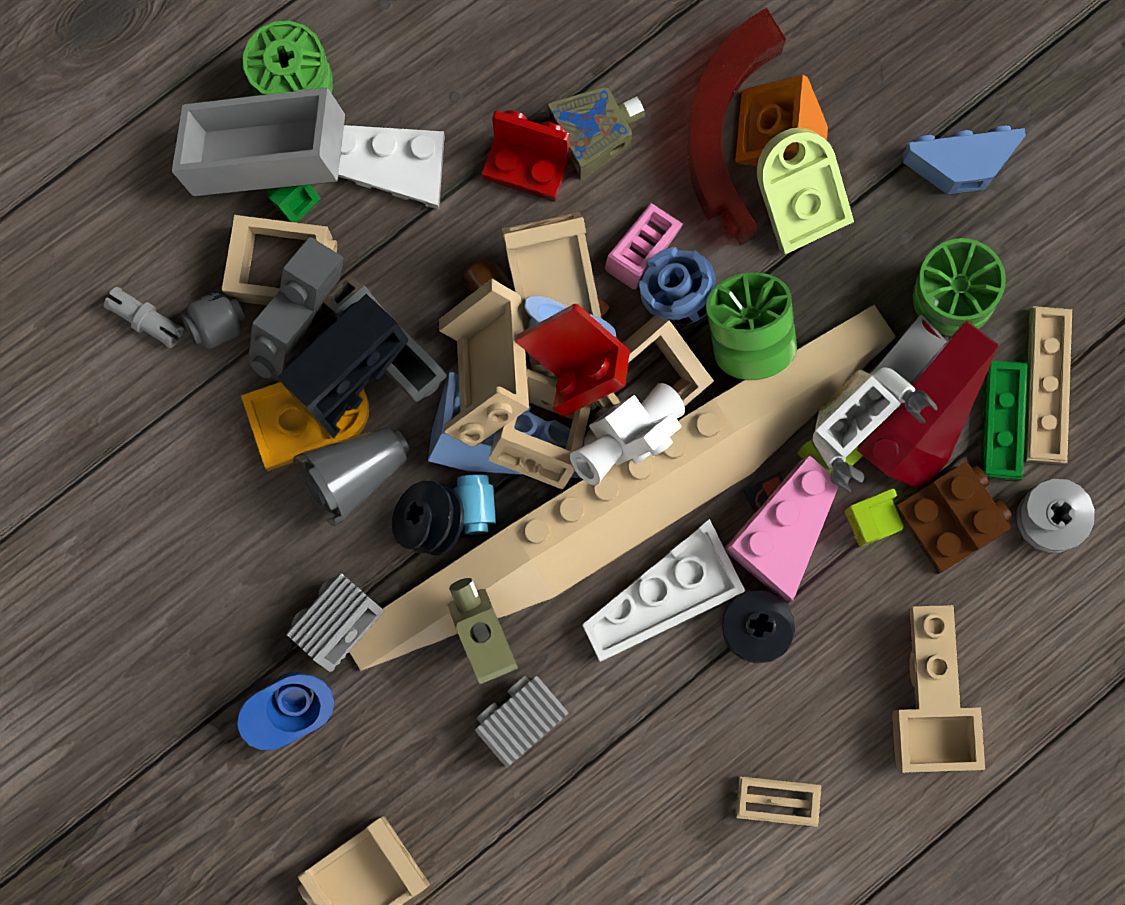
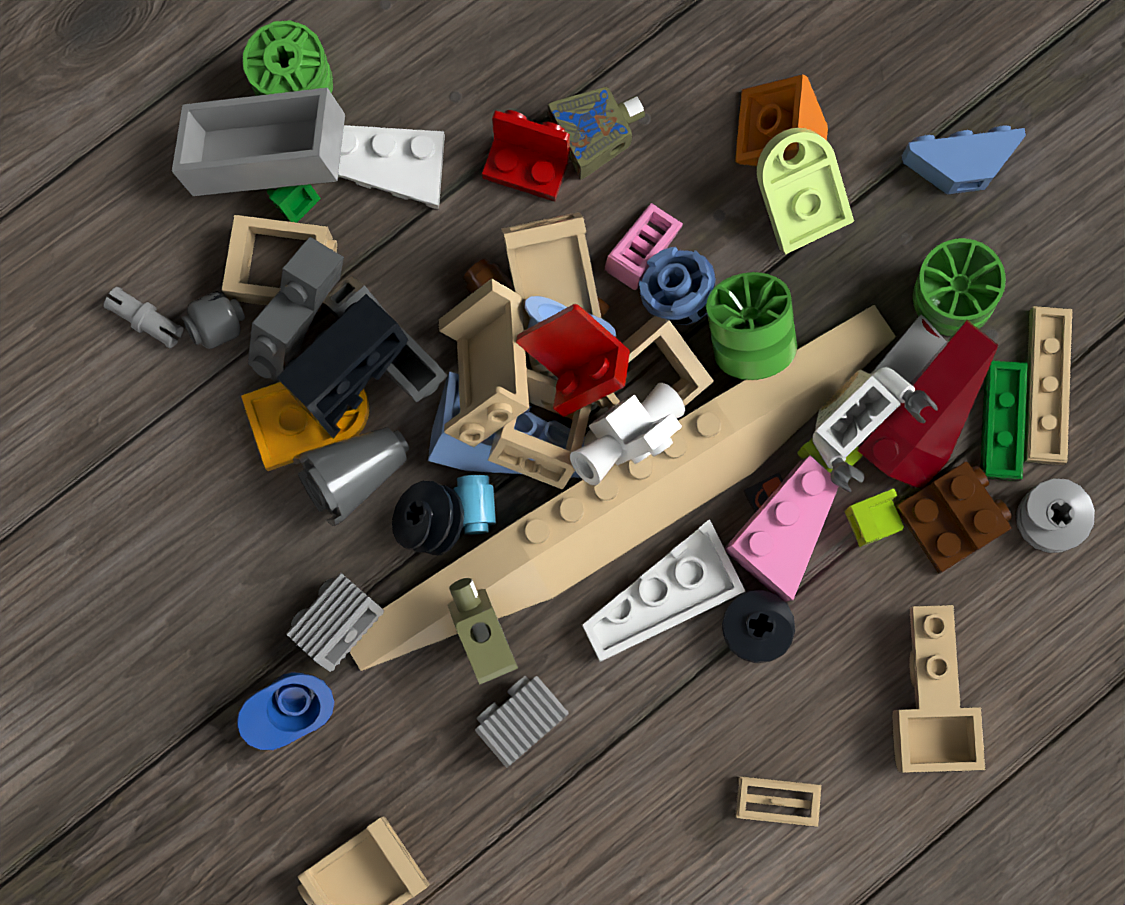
(734, 62): clear red arch -> none

